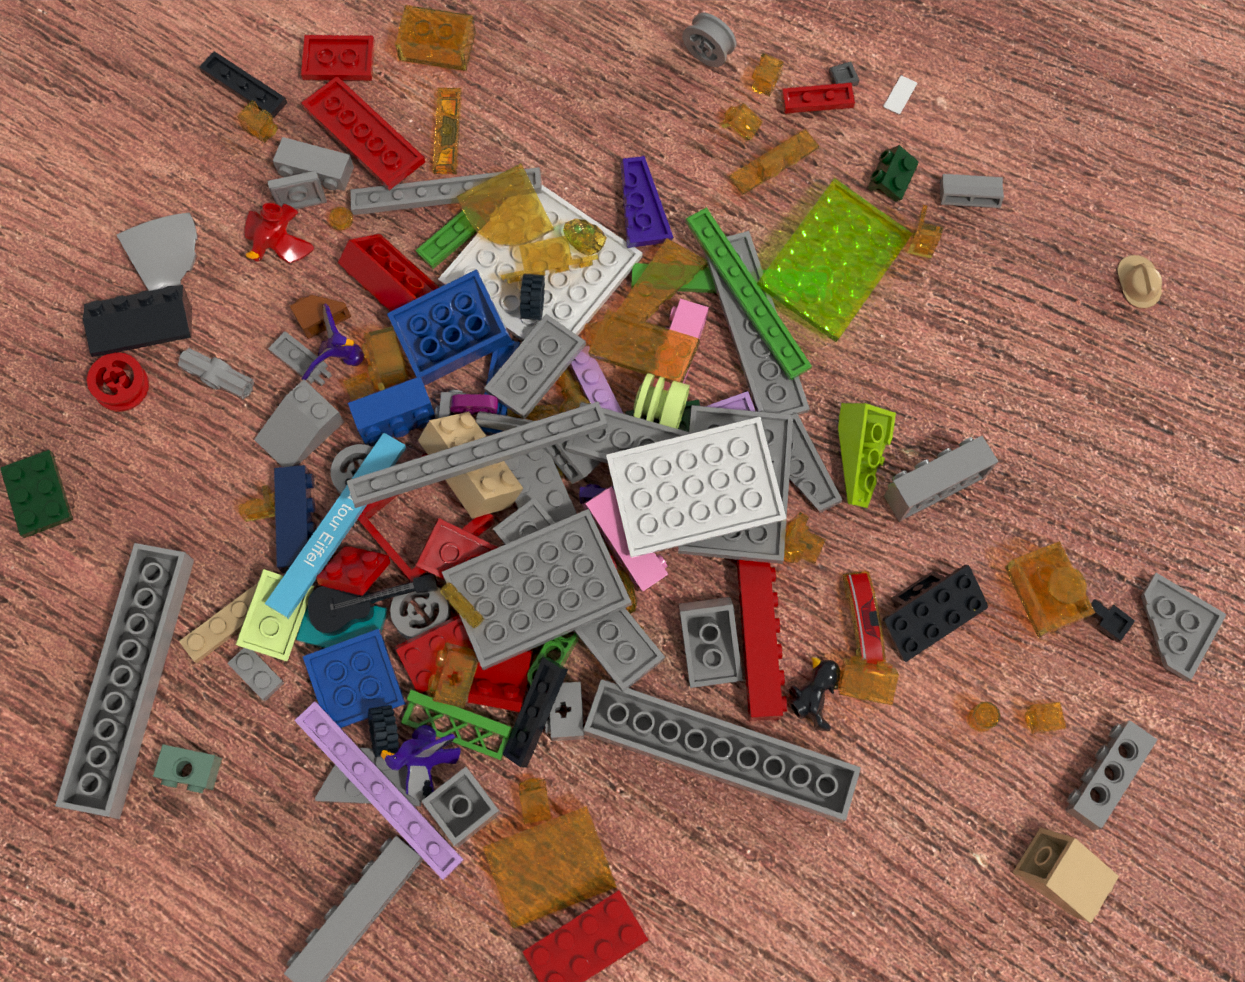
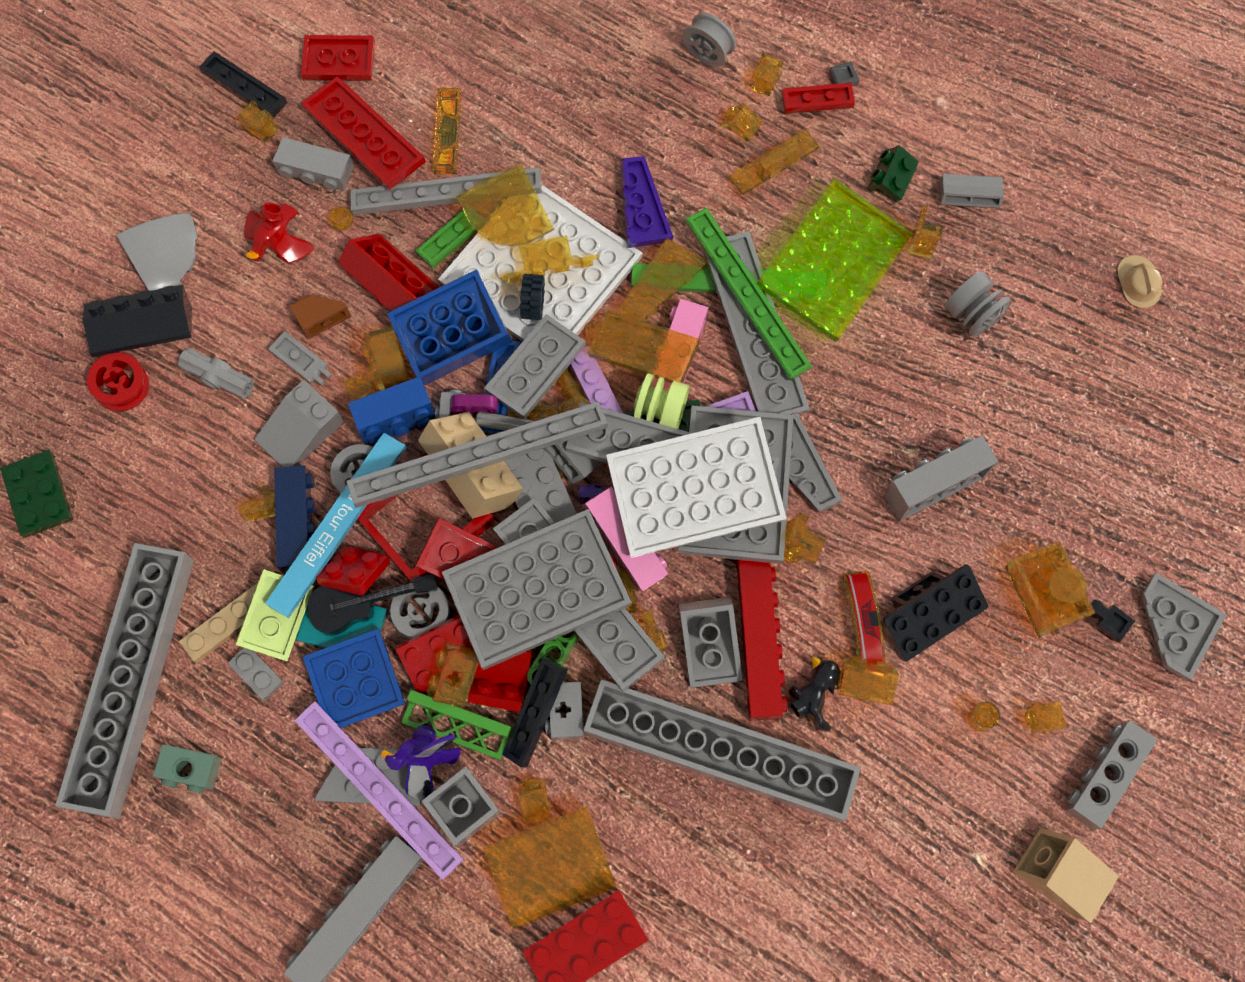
(298, 190): light grey plate -> none
(335, 346): dark purple animal -> none
(383, 730): black bush -> none
(435, 37): clear yellow brick -> none
(462, 605): clear yellow axle -> none
(584, 236): clear yellow rock -> none
(652, 631): none -> clear yellow plate
(863, 437): lime wedge -> none
(900, 94): white sticker -> none
(981, 307): none -> light grey wheel

